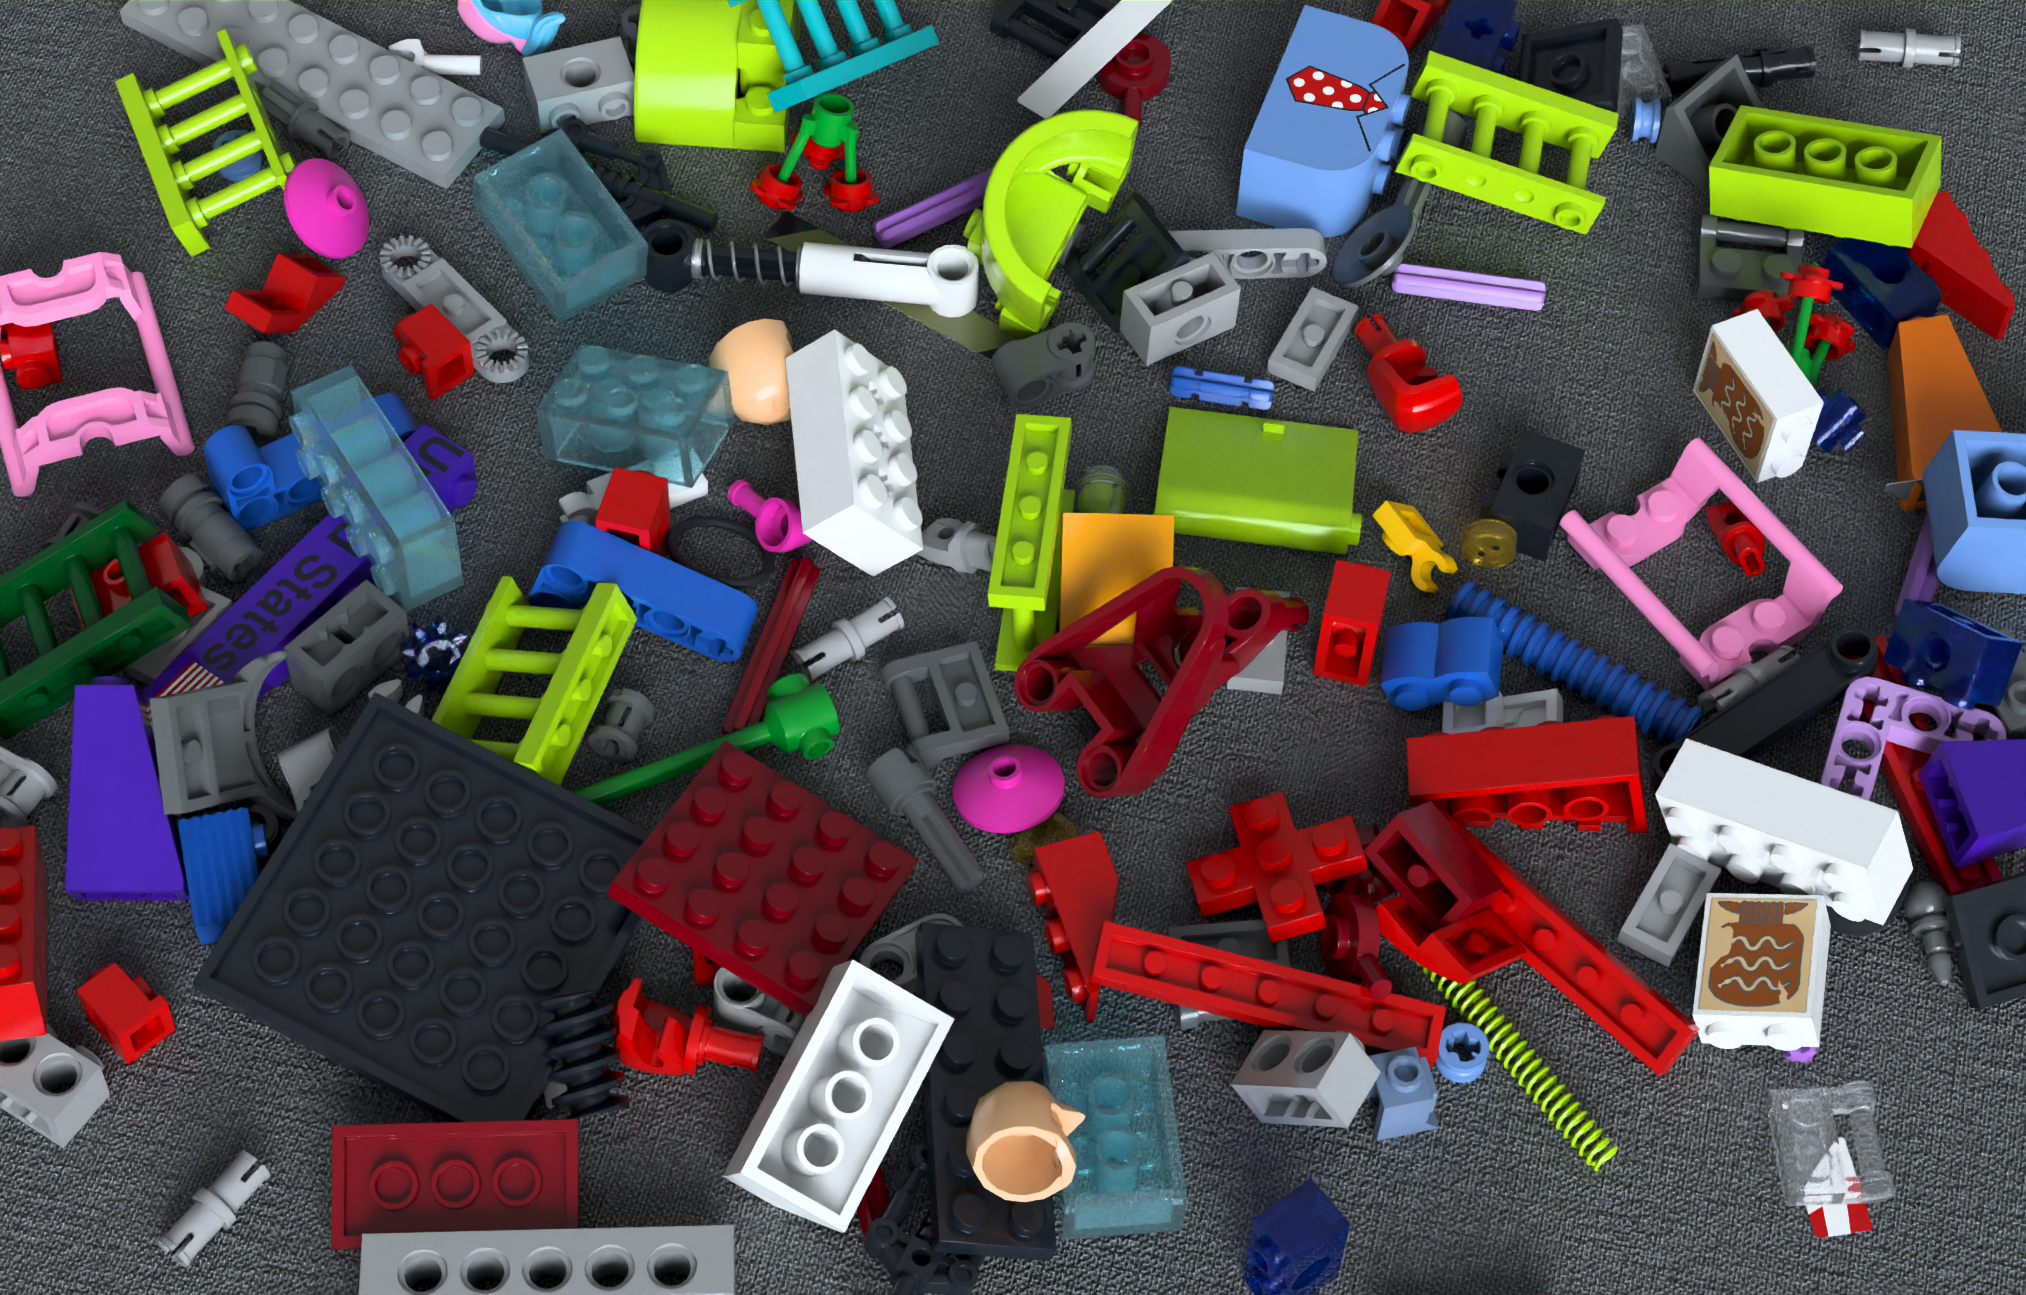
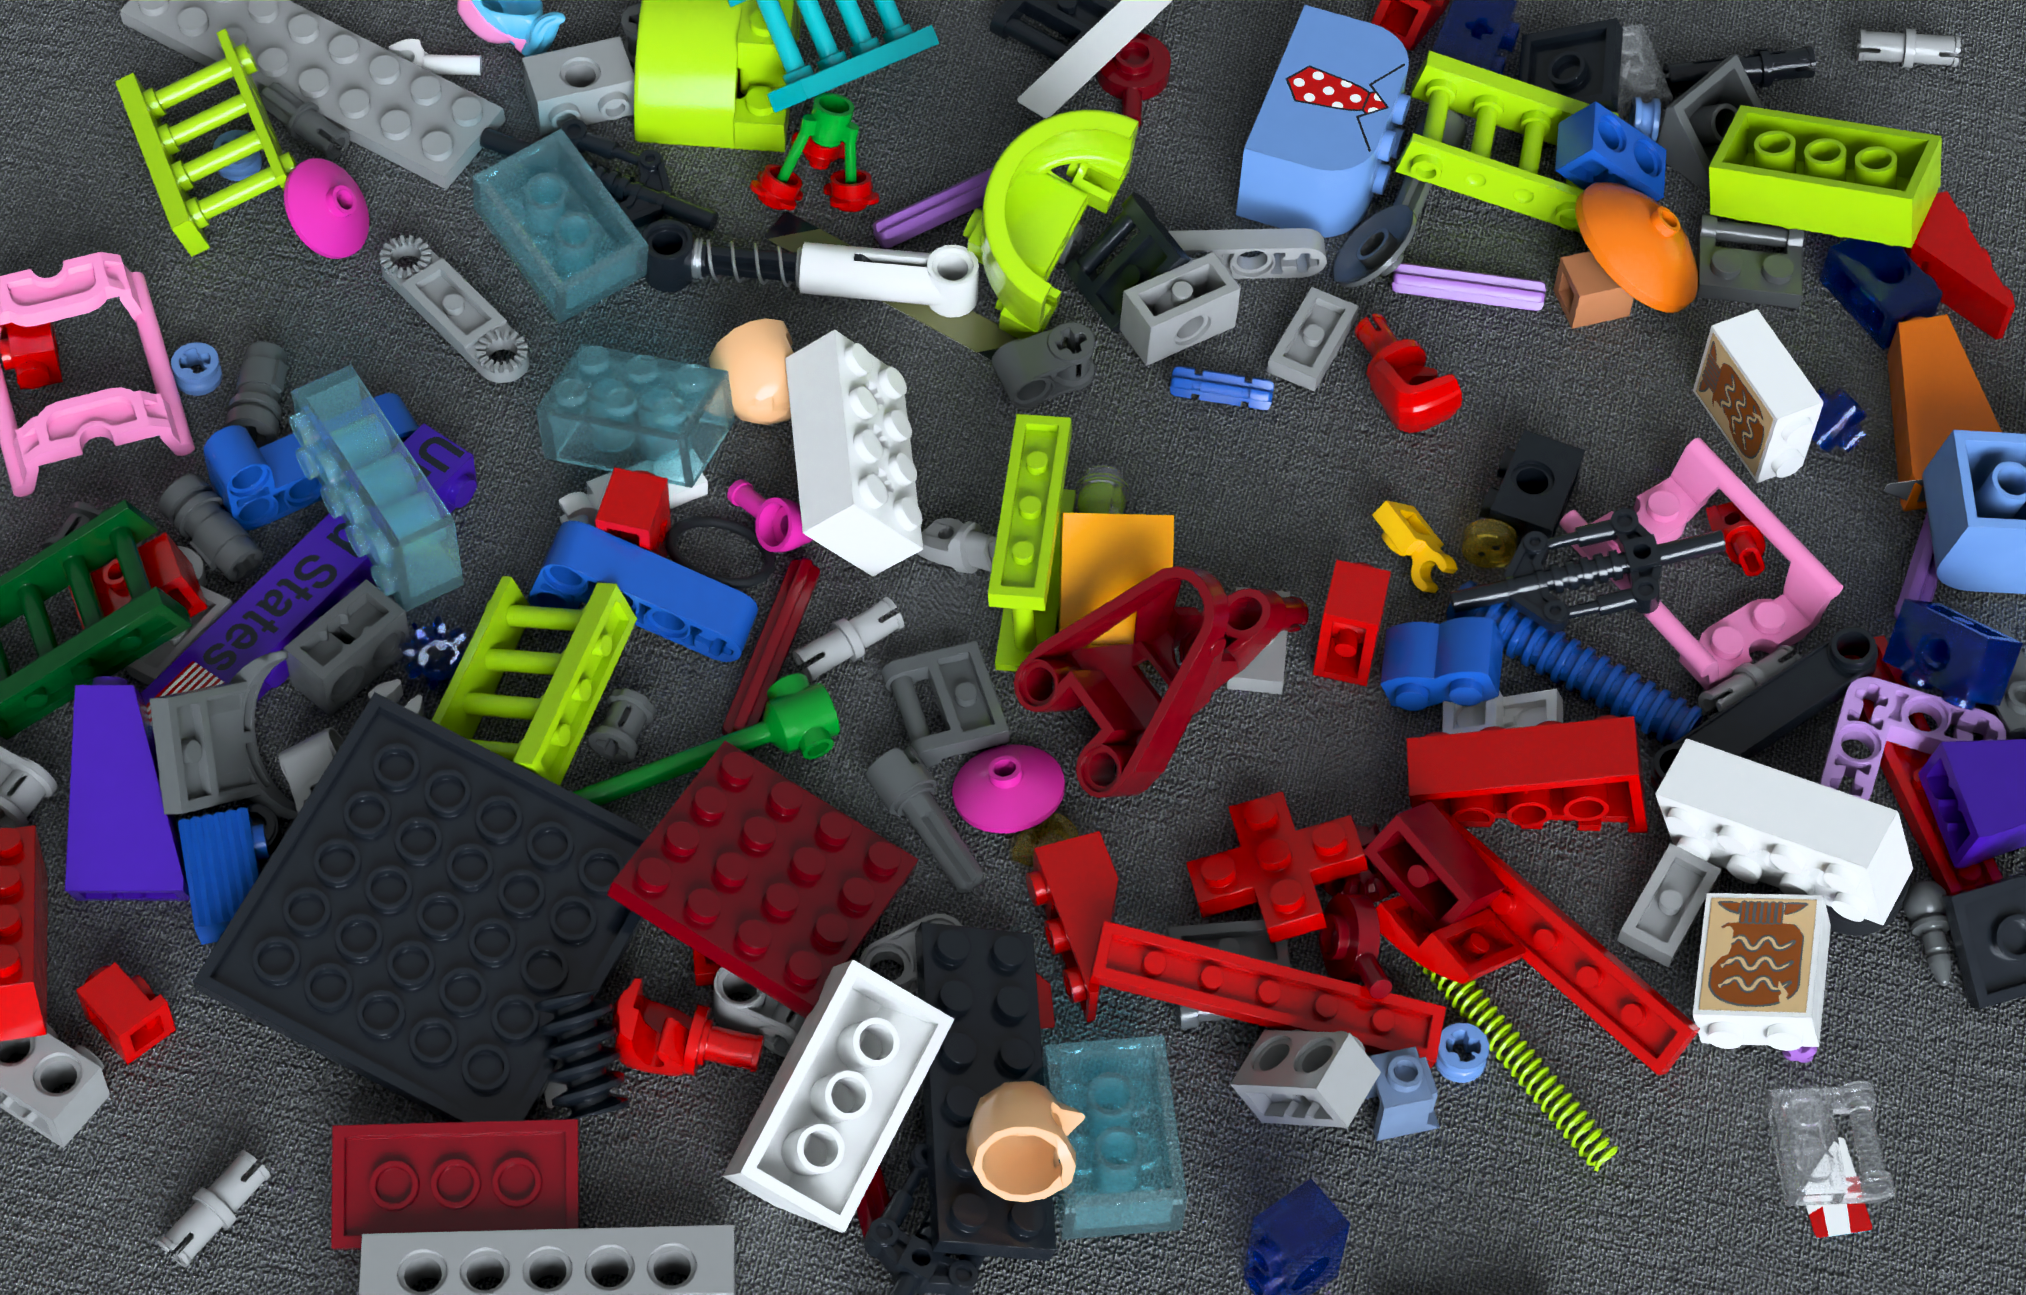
(196, 354): none -> medium blue bush
(290, 295): red slope -> none
(434, 350): red brick -> none
(1259, 480): lime door -> none
(1589, 292): none -> nougat brick
(1605, 148): none -> blue brick
(1638, 245): none -> orange dish
(1640, 558): none -> black bar
(1822, 335): red plant -> none

